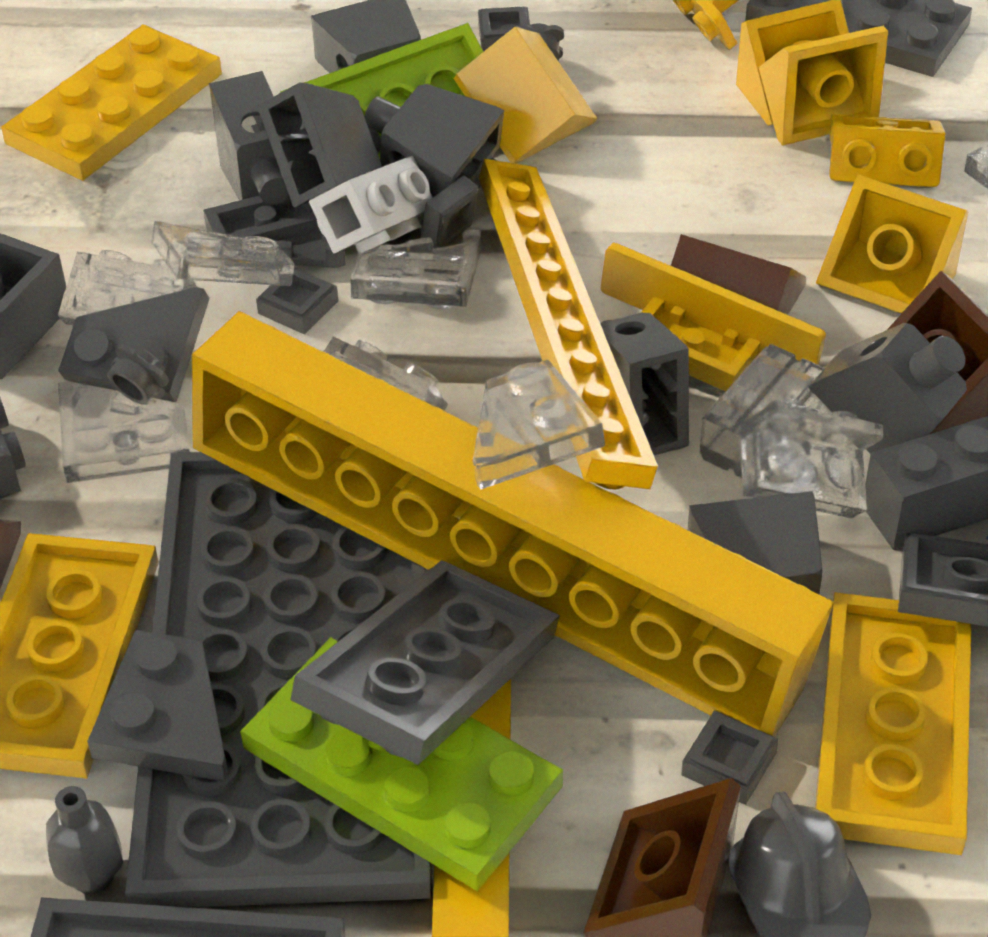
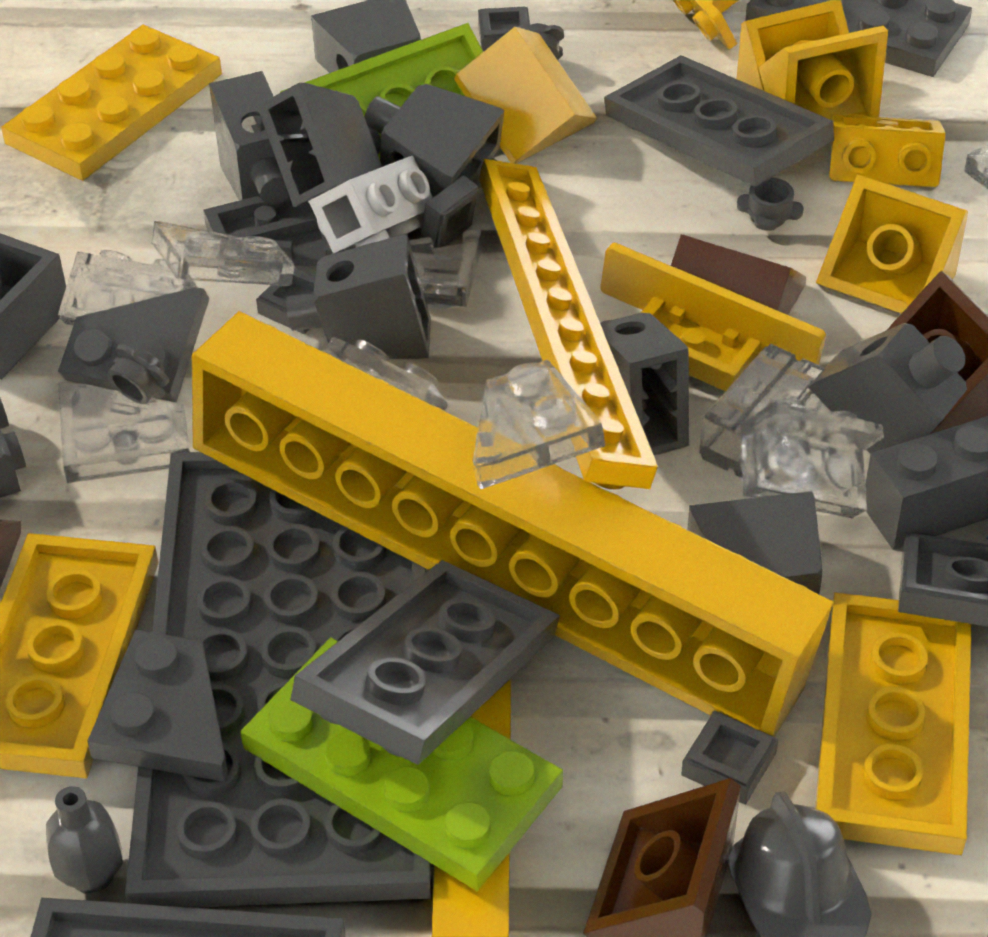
(368, 297): none -> dark grey torso
(719, 120): none -> dark grey plate
(770, 204): none -> dark grey plate

